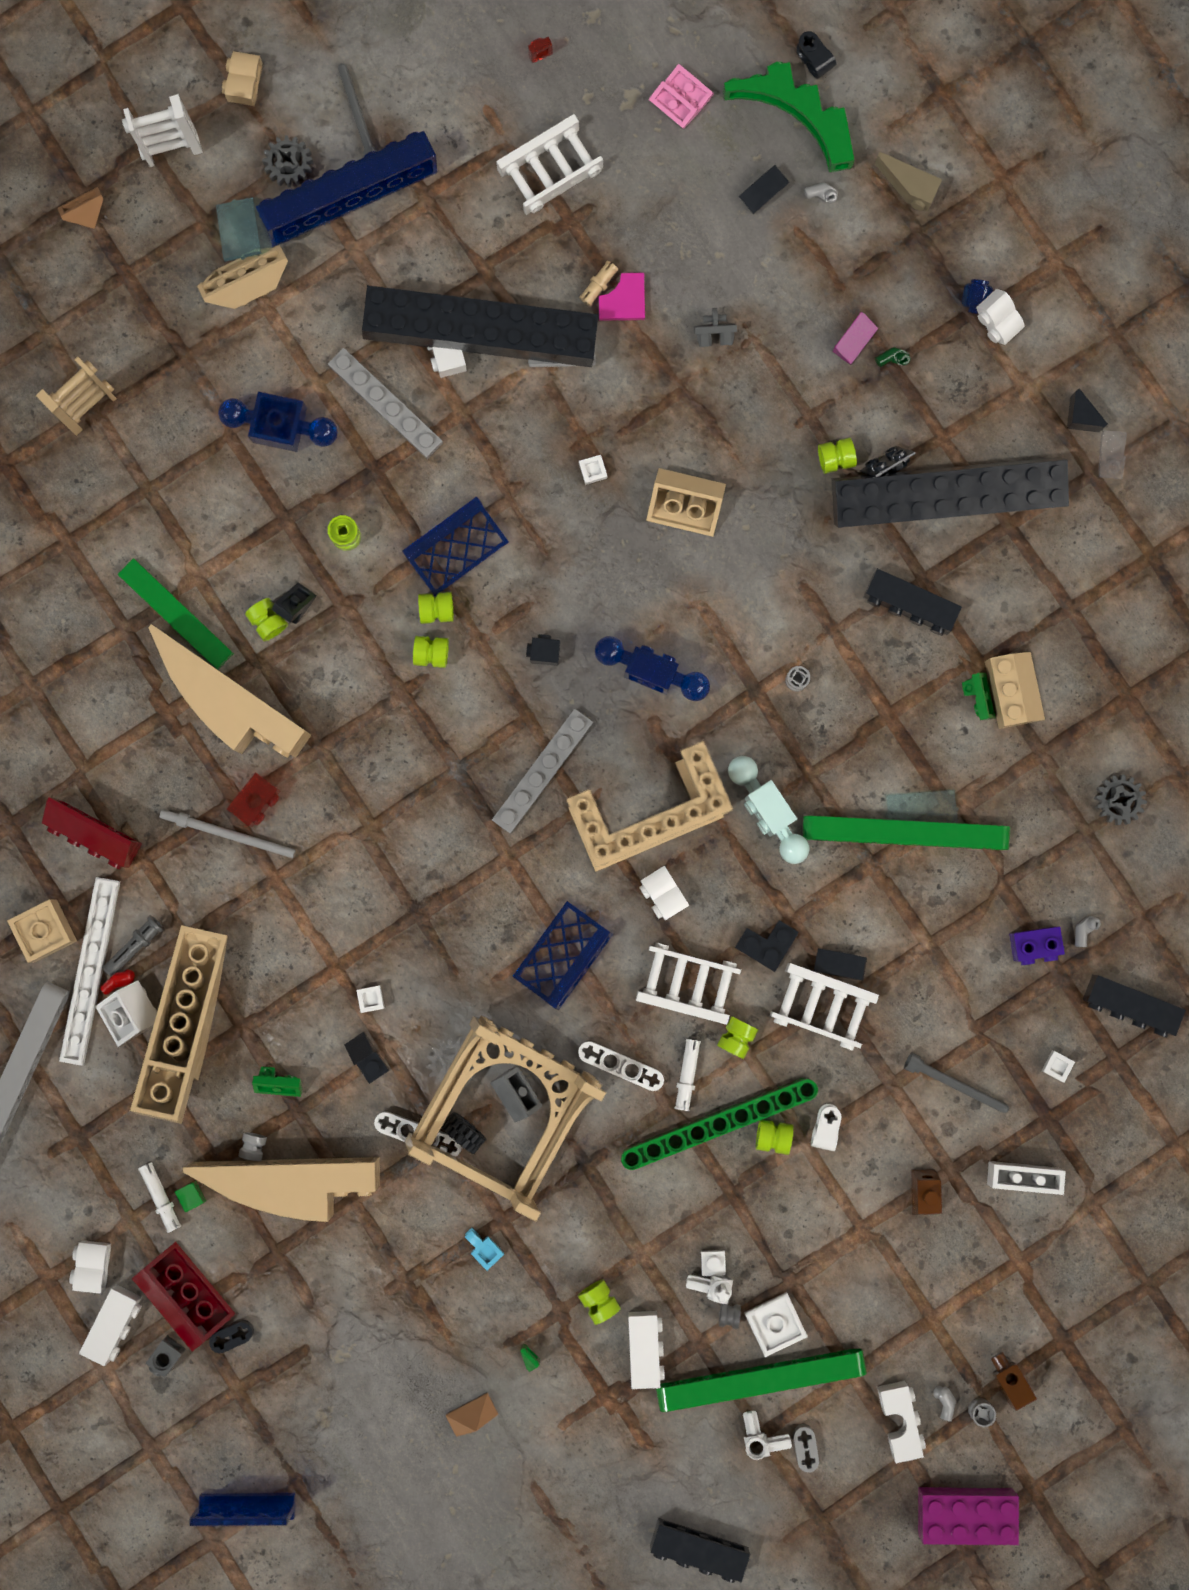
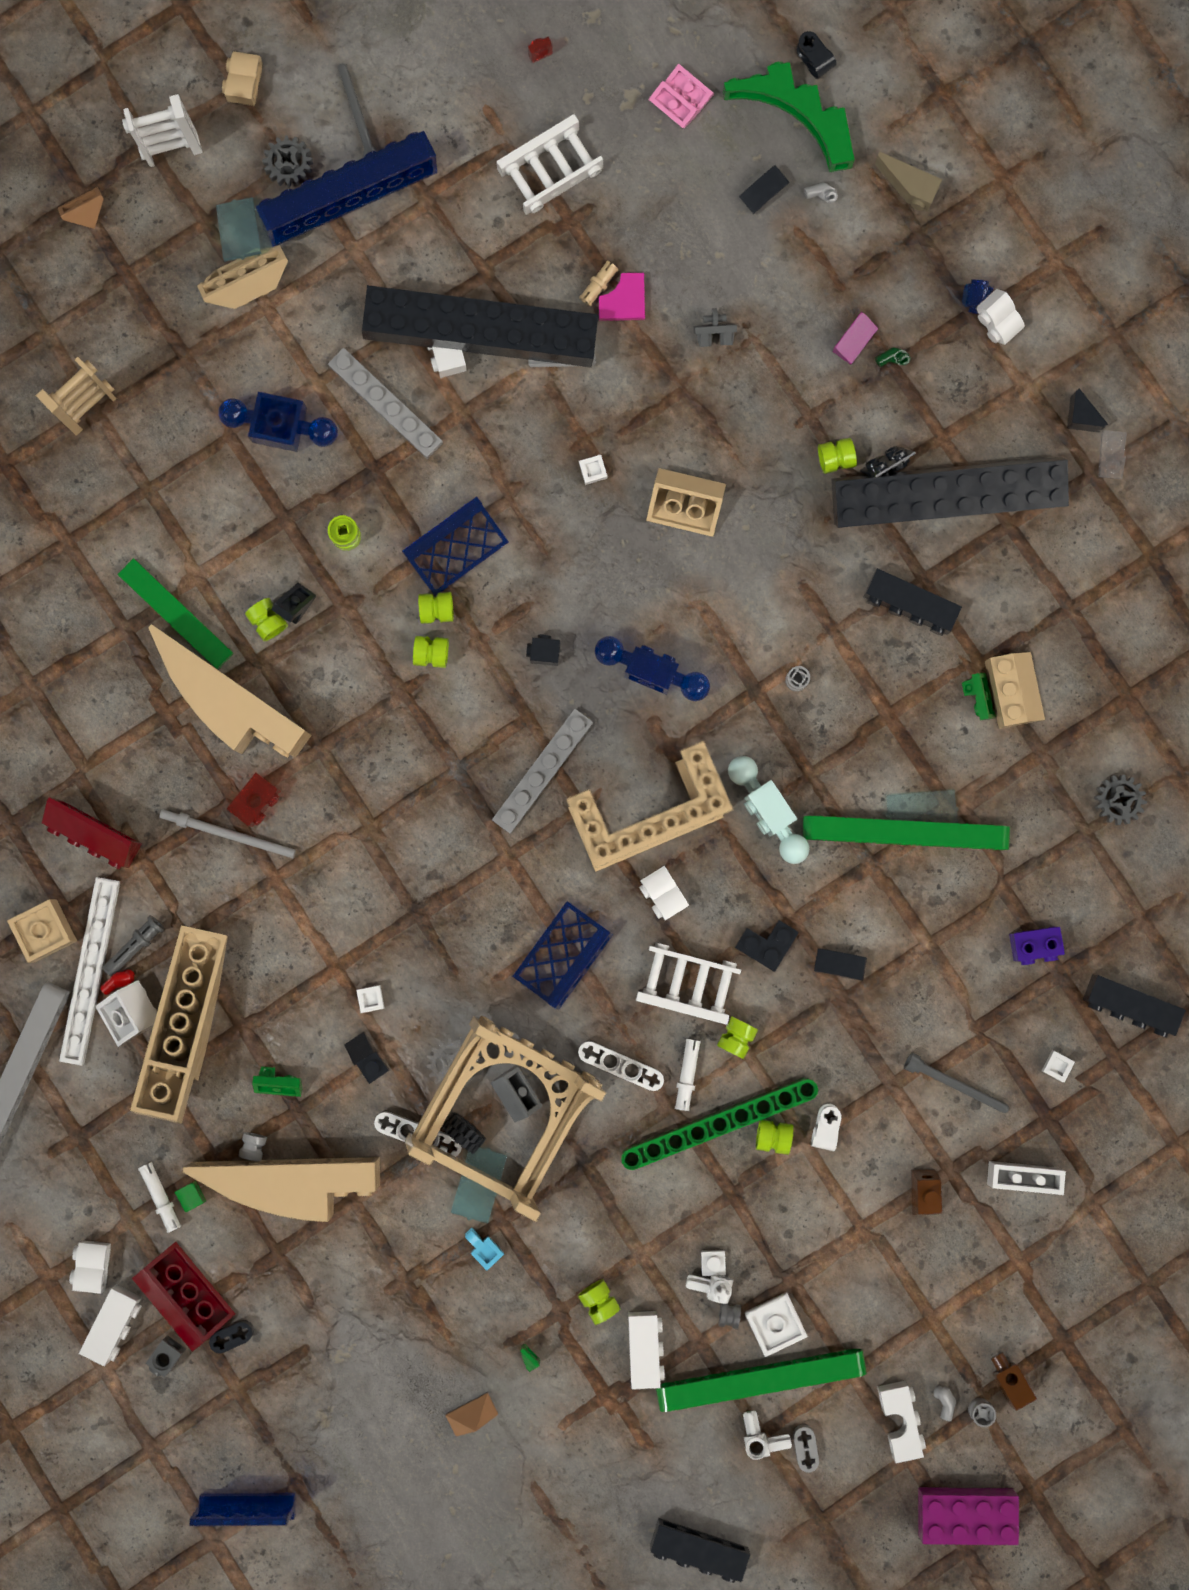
(472, 1198): none -> clear light blue piece
(841, 991): white fence -> none
(1084, 928): light grey arm -> none

